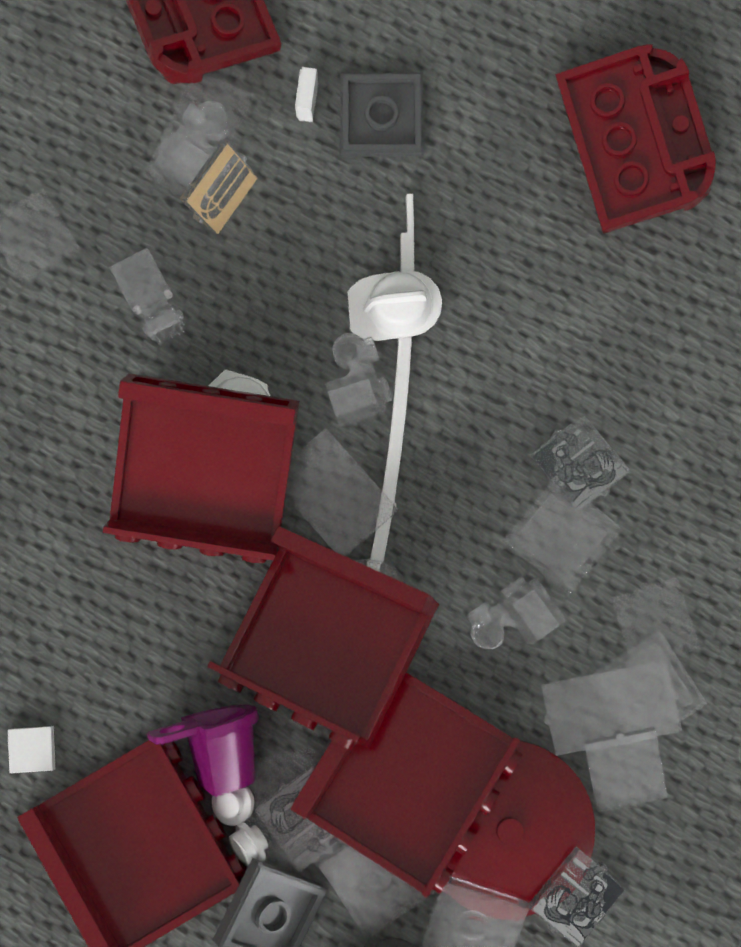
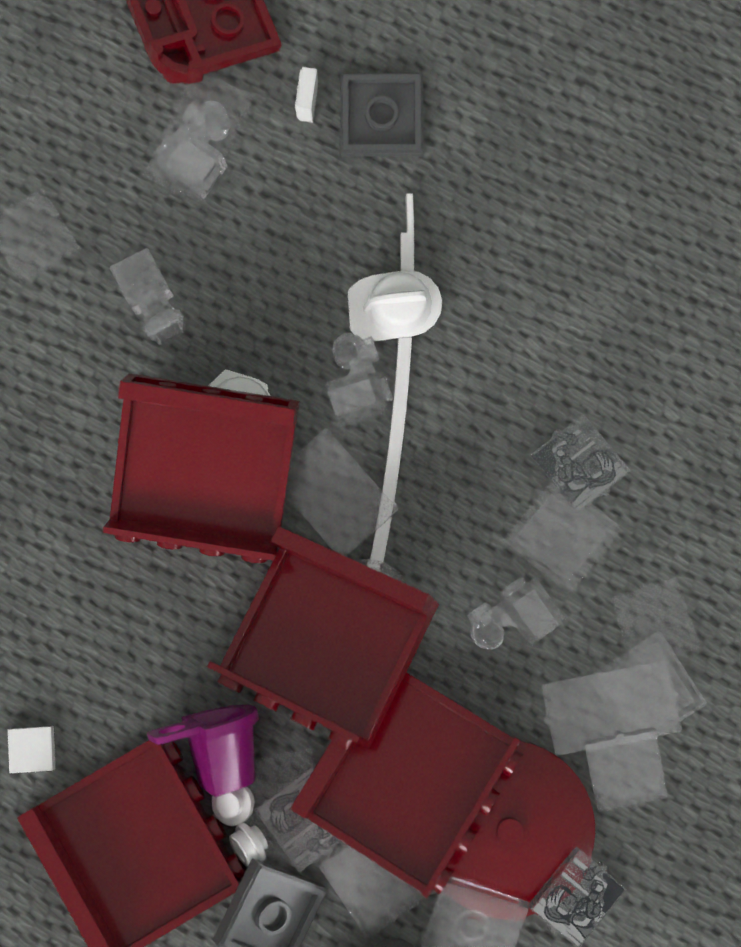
(219, 187): piece -> none
(638, 135): dark red plate -> none

